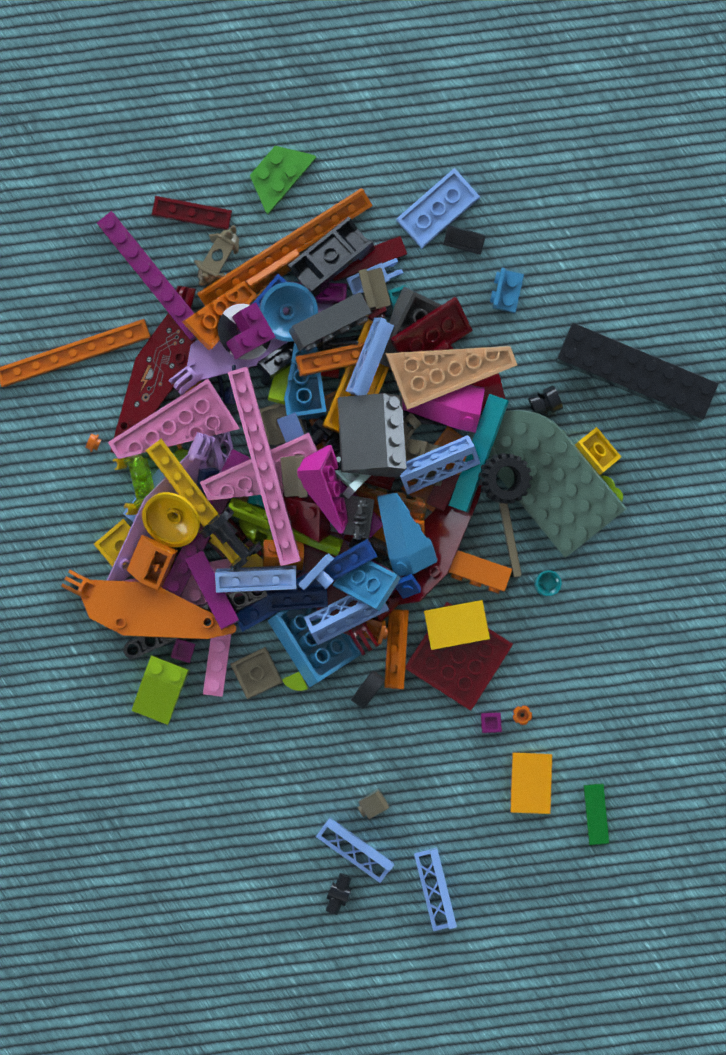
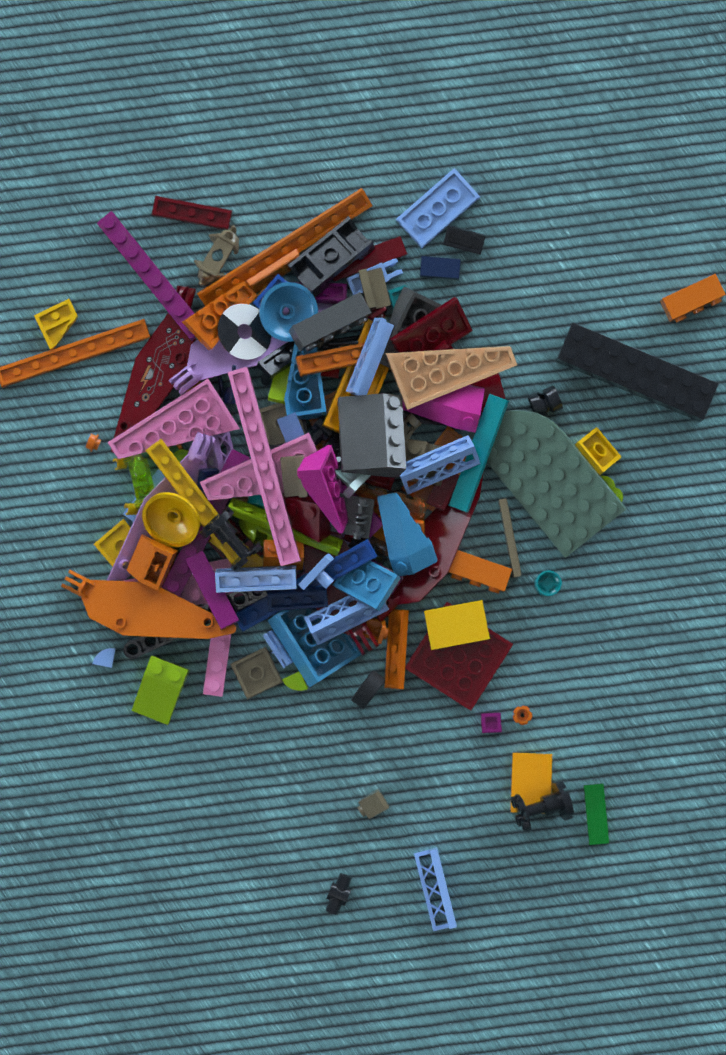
(56, 322): none -> yellow wing
(105, 657): none -> light blue tile
(183, 650): magenta plate -> none
(253, 329): magenta brick -> none
(277, 648): none -> light blue axle
(278, 174): bright green wing -> none
(359, 844): light blue fence -> none
(408, 586): blue plate -> none
(440, 267): none -> dark blue tile
(507, 291): dark azure bracket -> none
(521, 478): black tyre -> none
(549, 804): none -> black piece
(693, 298): none -> orange brick

